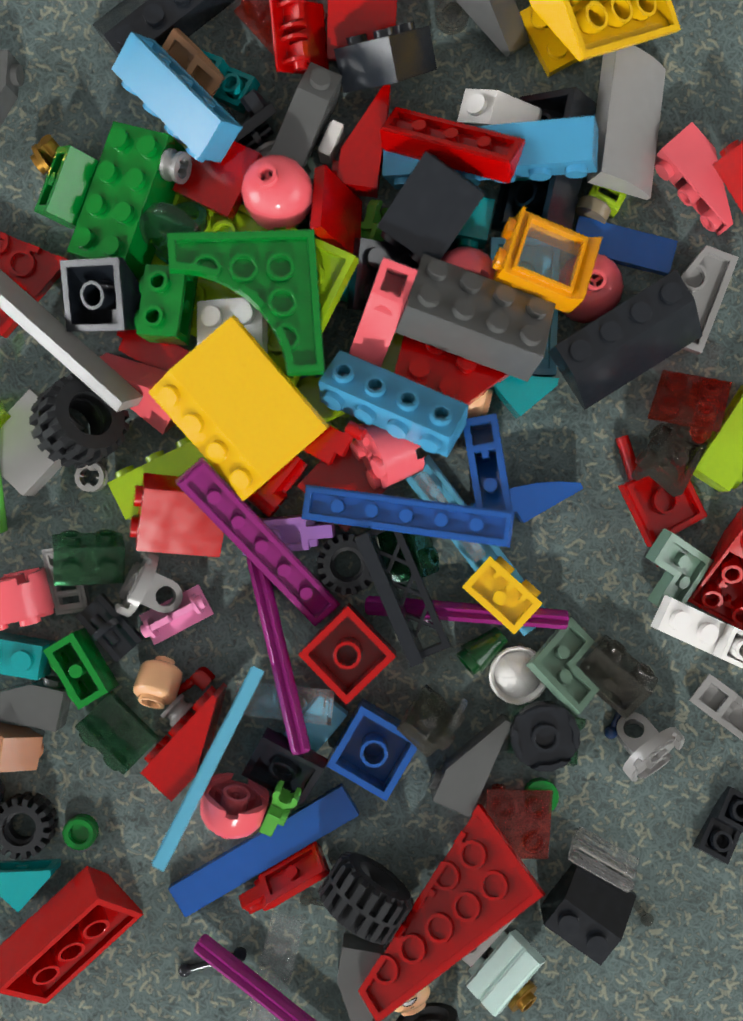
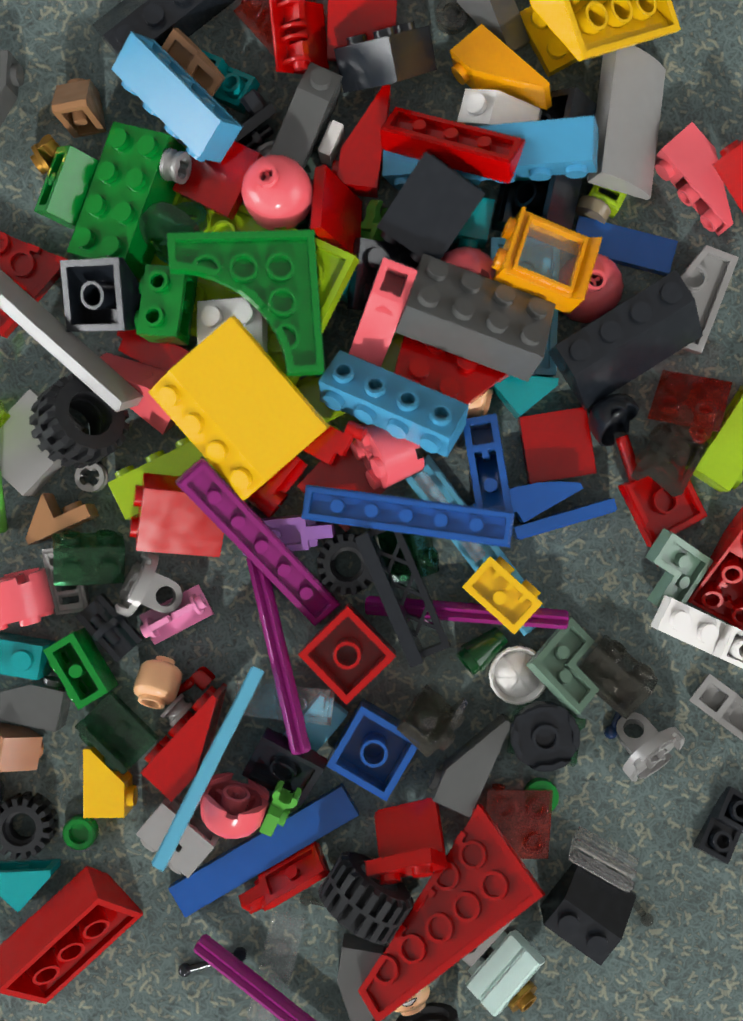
(50, 520): none -> medium nougat slope
(79, 107): none -> medium nougat slope
(104, 790): none -> yellow slope
(193, 846): none -> light grey brick
(408, 842): none -> red bracket
(490, 64): none -> light orange slope
(557, 445): none -> red tile
(564, 518): none -> blue tile
(612, 416): none -> black hair

